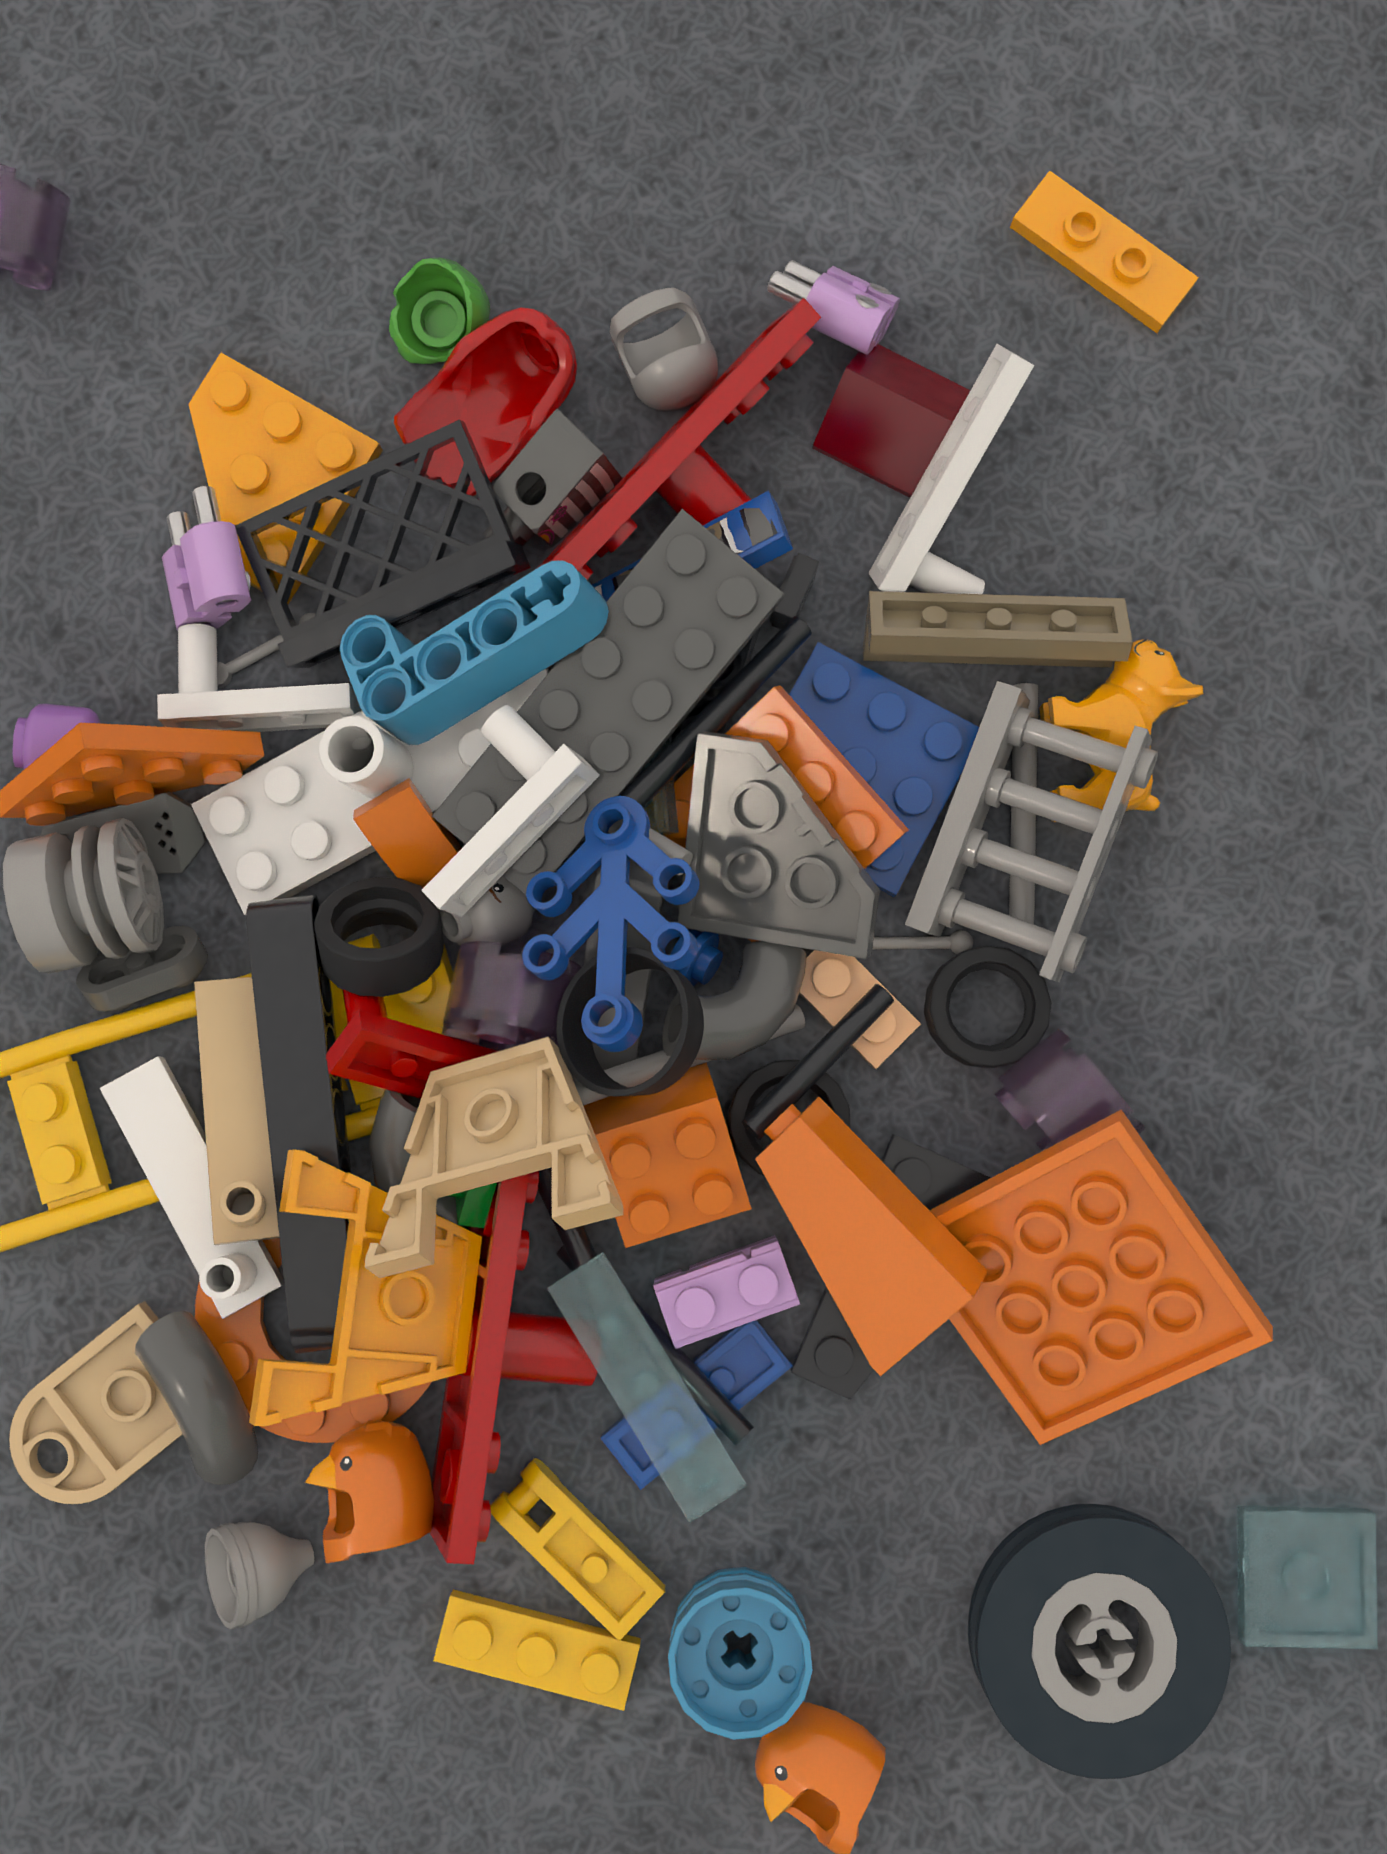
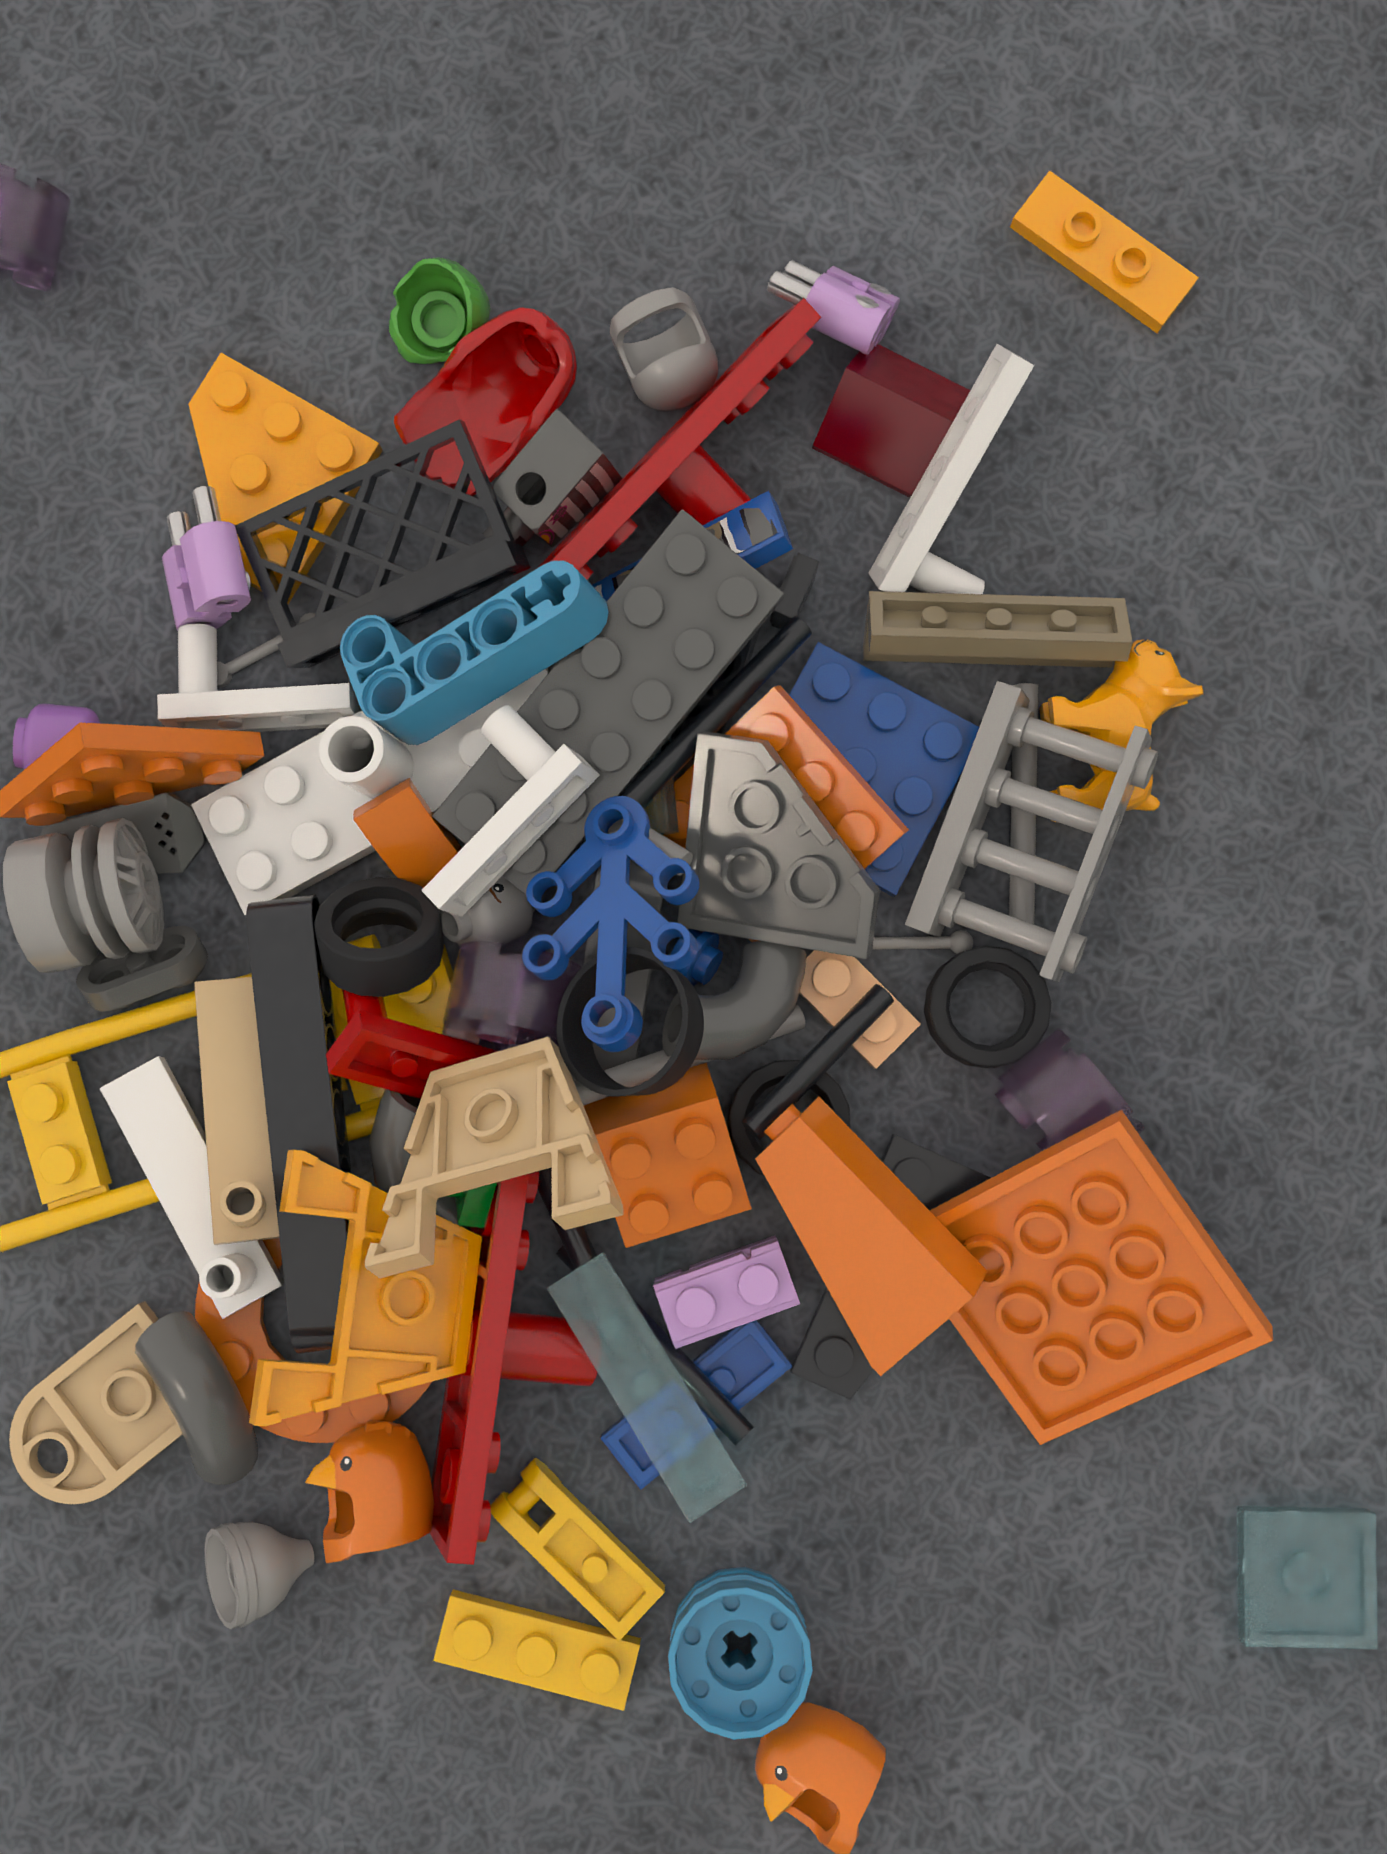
(1129, 1704): black wheel -> none

